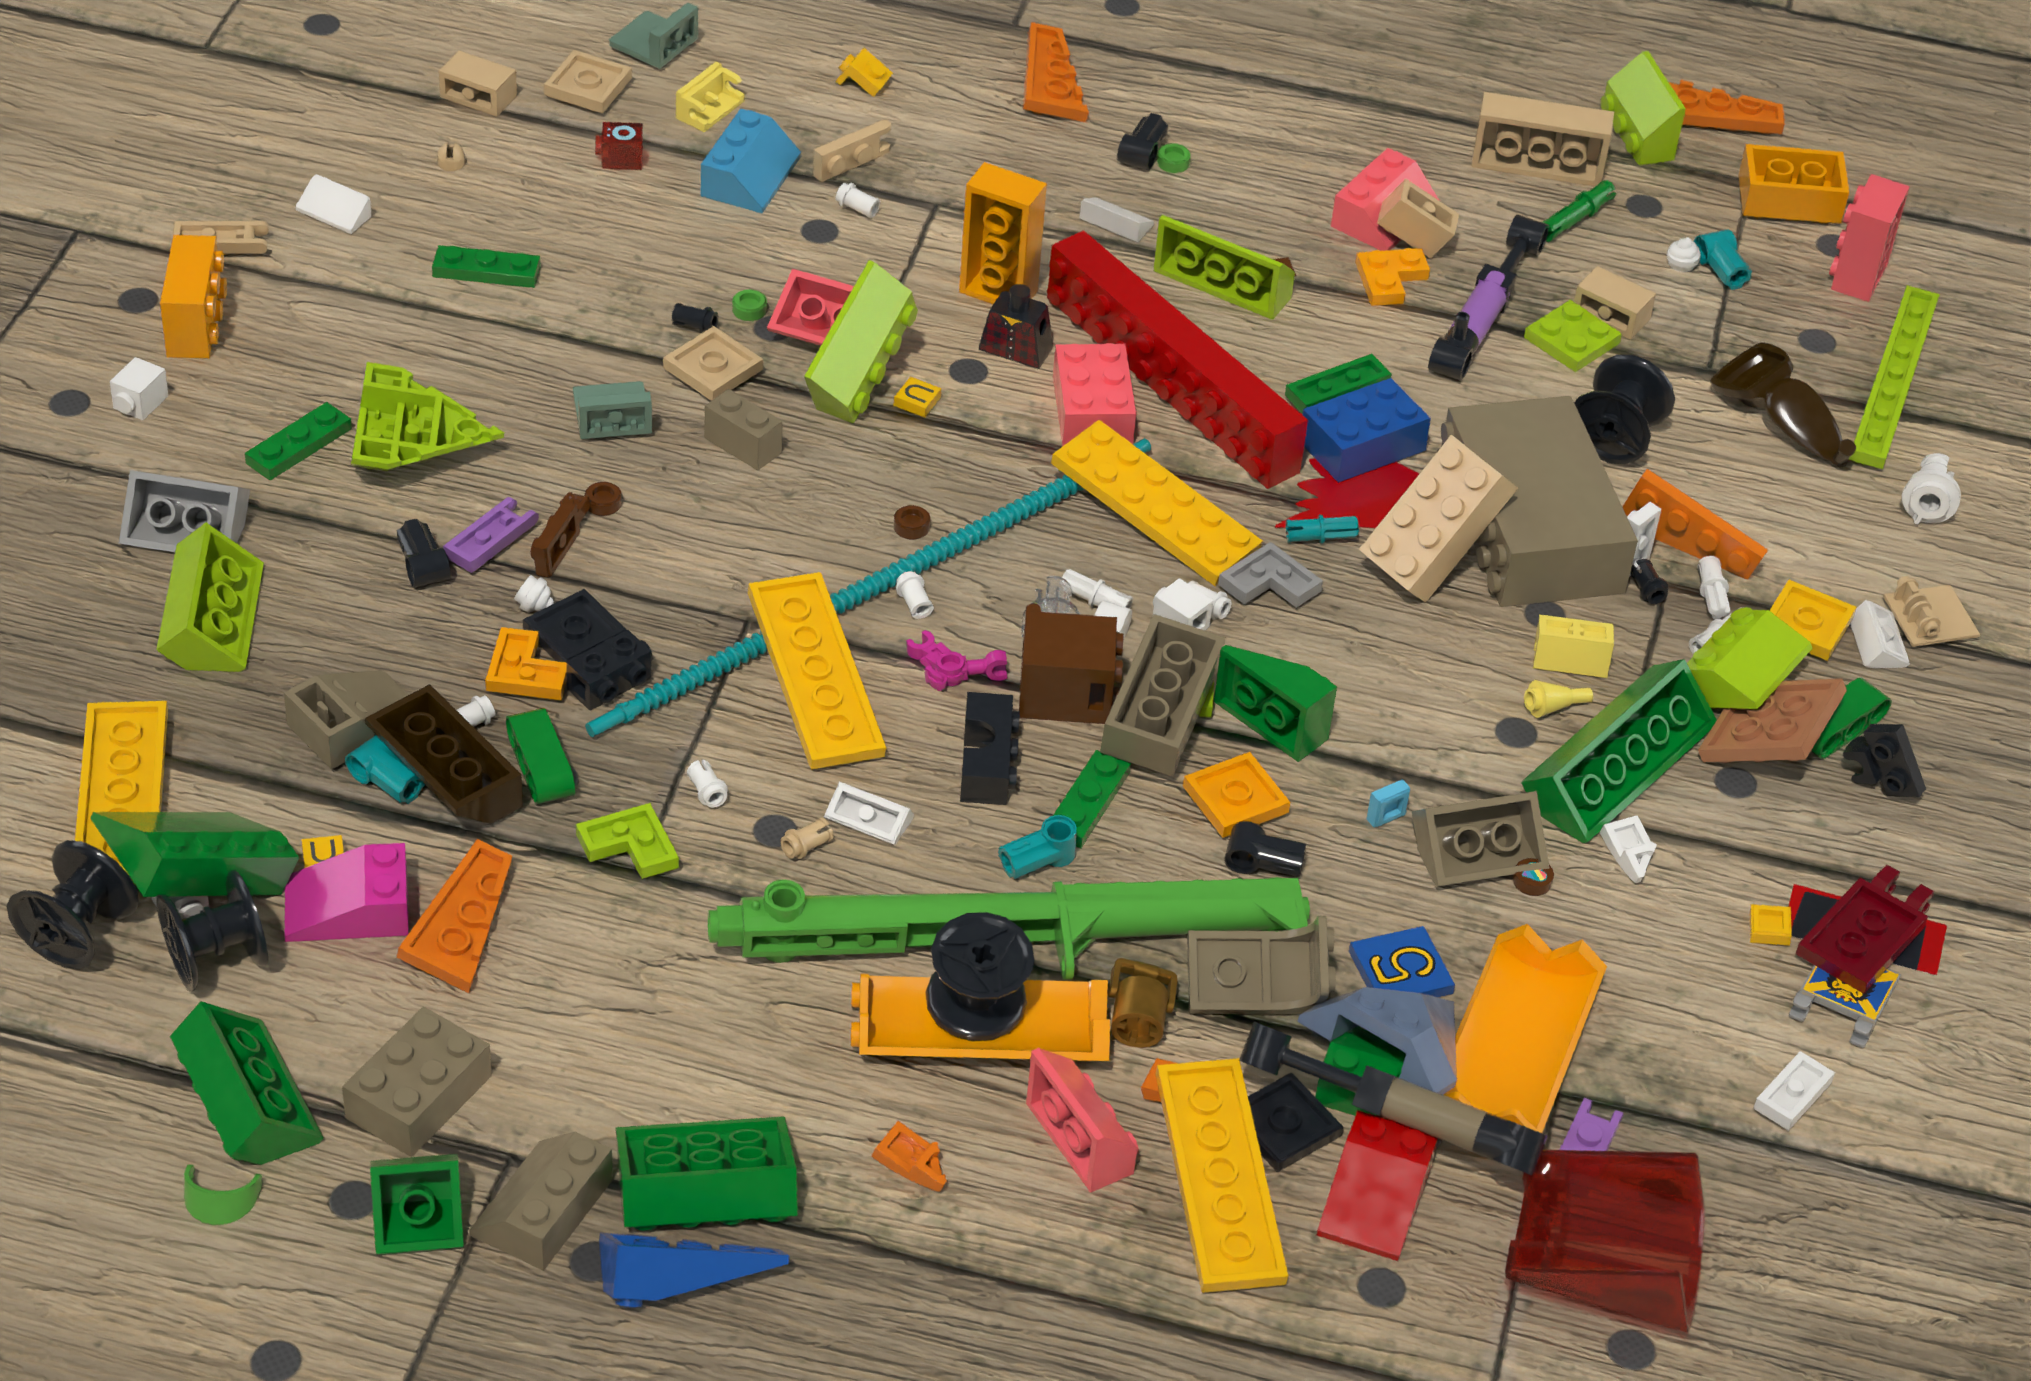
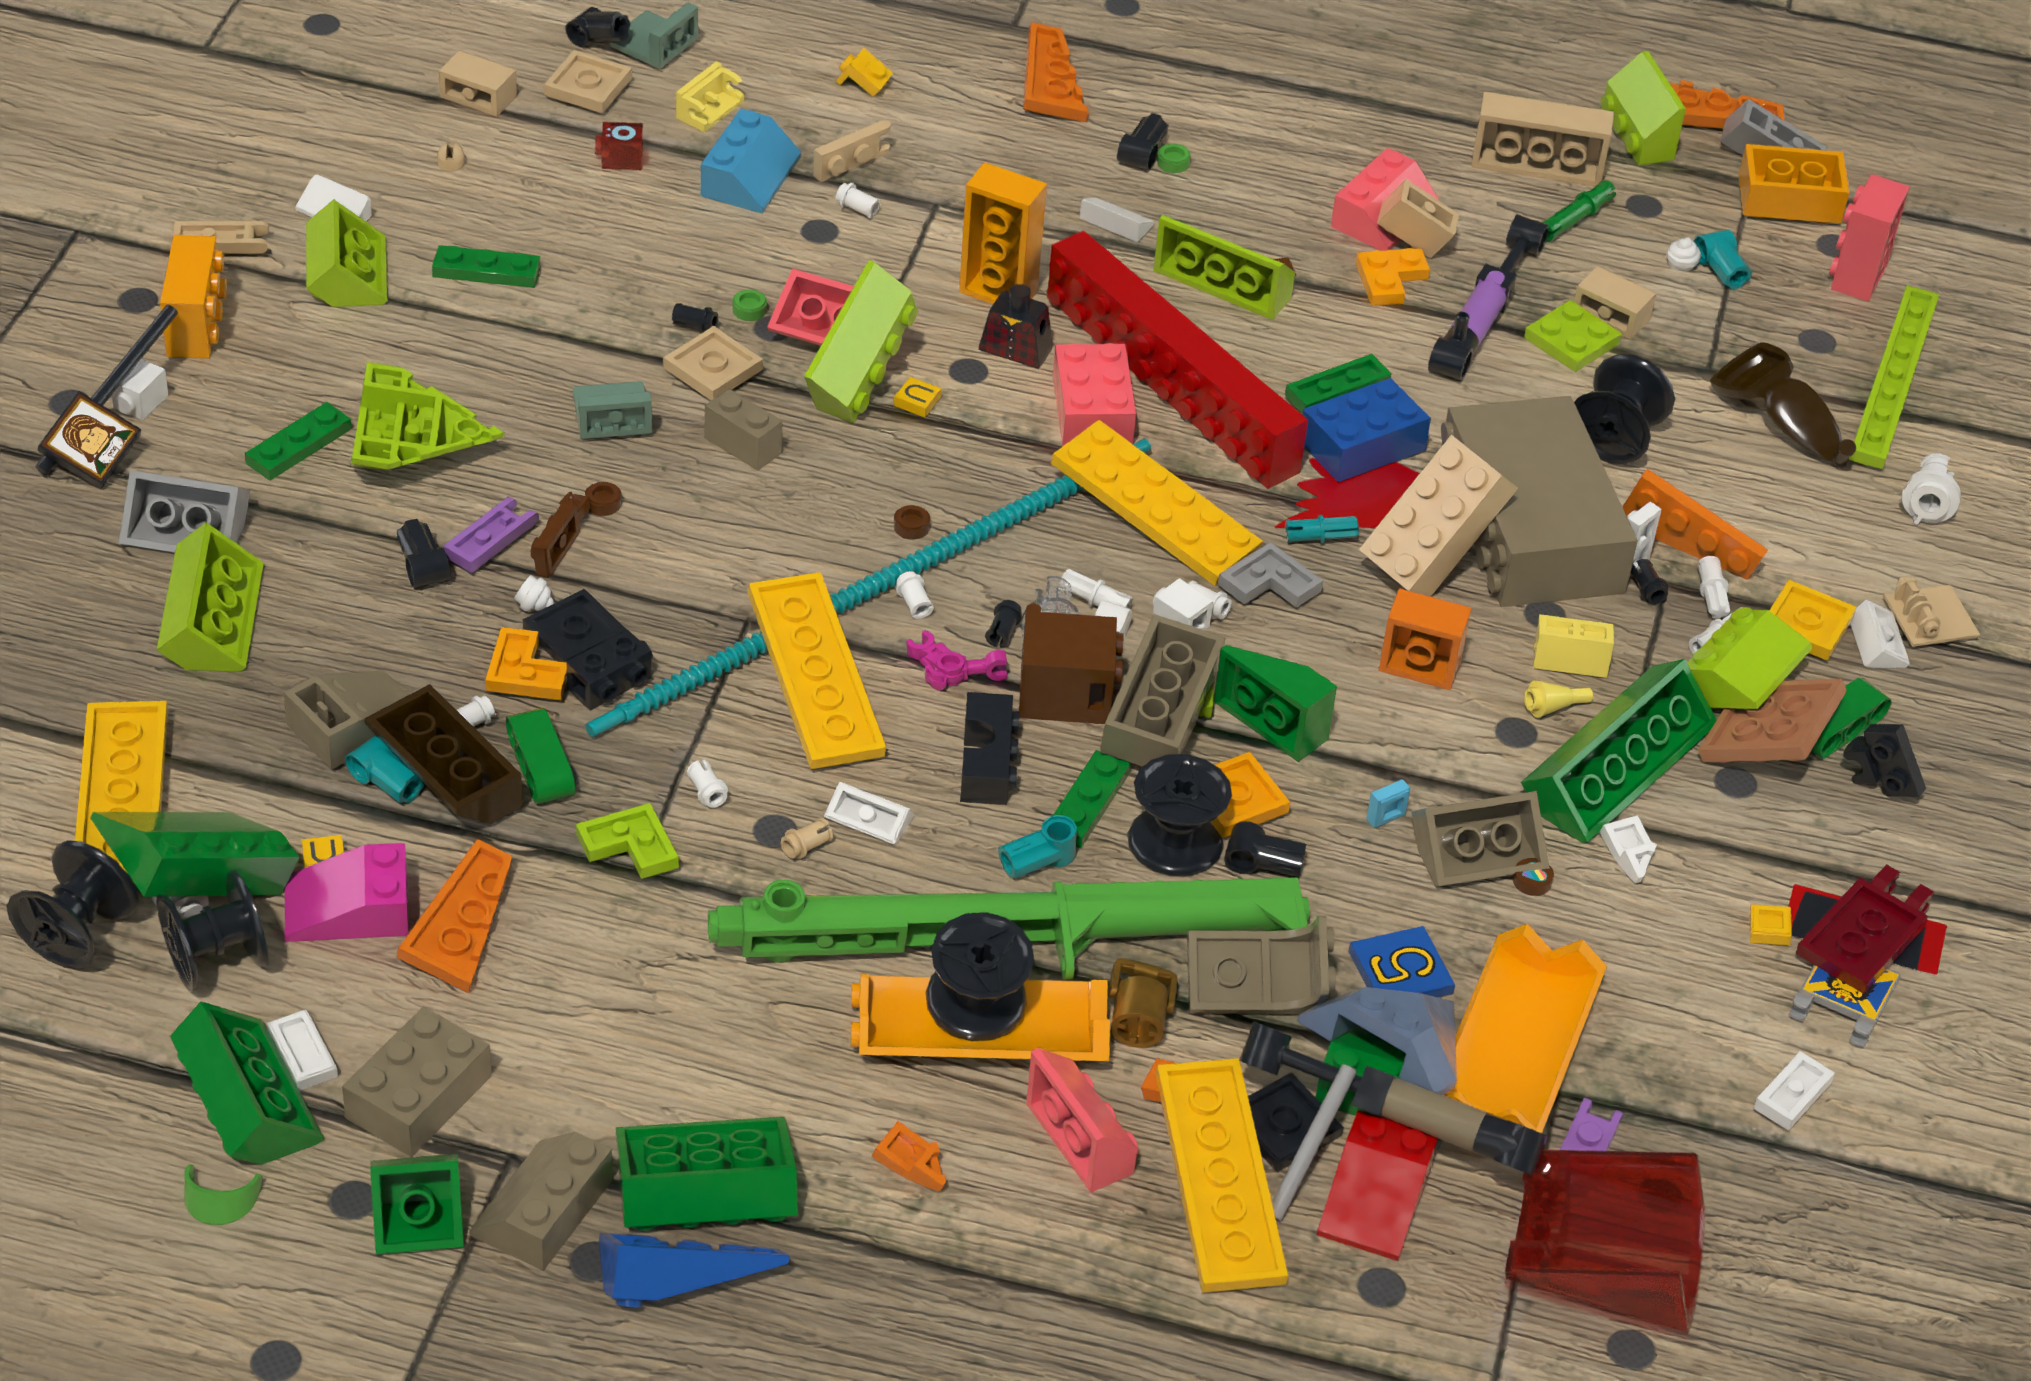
(89, 440): none -> tile
(124, 368): none -> black bar
(302, 1049): none -> white tile
(345, 258): none -> lime slope
(597, 26): none -> black piece
(1007, 616): none -> black pin
(1179, 802): none -> black piece
(1312, 1140): none -> light grey bar
(1424, 639): none -> orange brick
(1760, 127): none -> light grey slope

